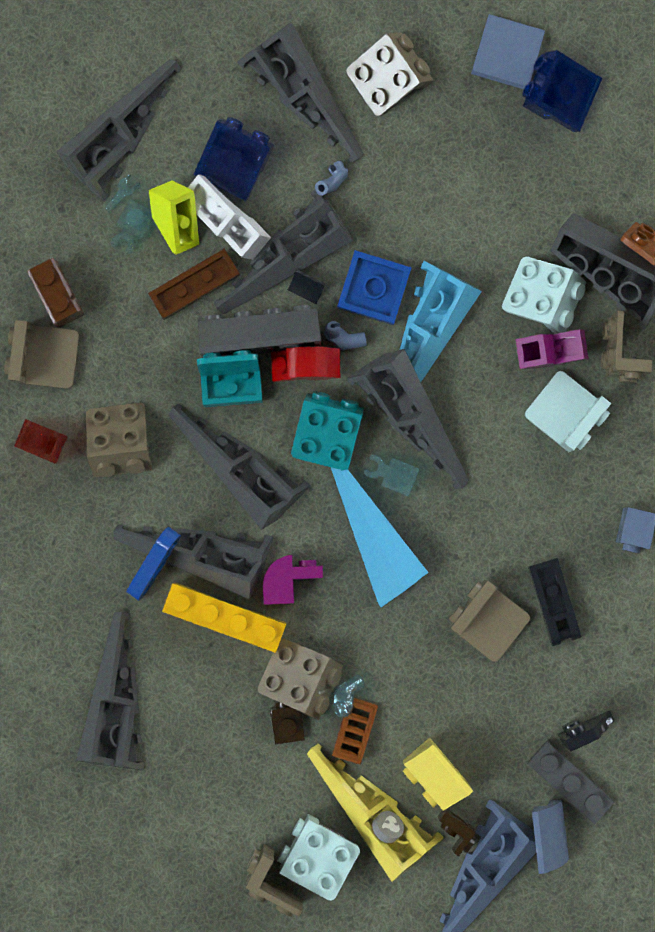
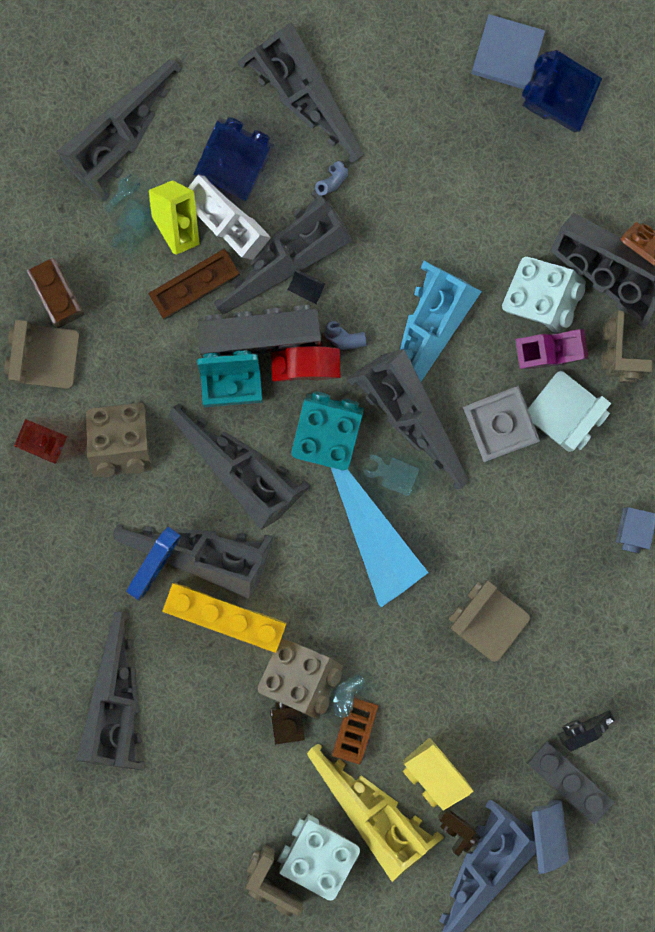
(280, 576): magenta brick -> none
(374, 287): blue plate -> none
(388, 827): light grey tile -> none
(389, 72): bracket -> none
(501, 423): none -> light grey plate
(554, 600): black plate -> none

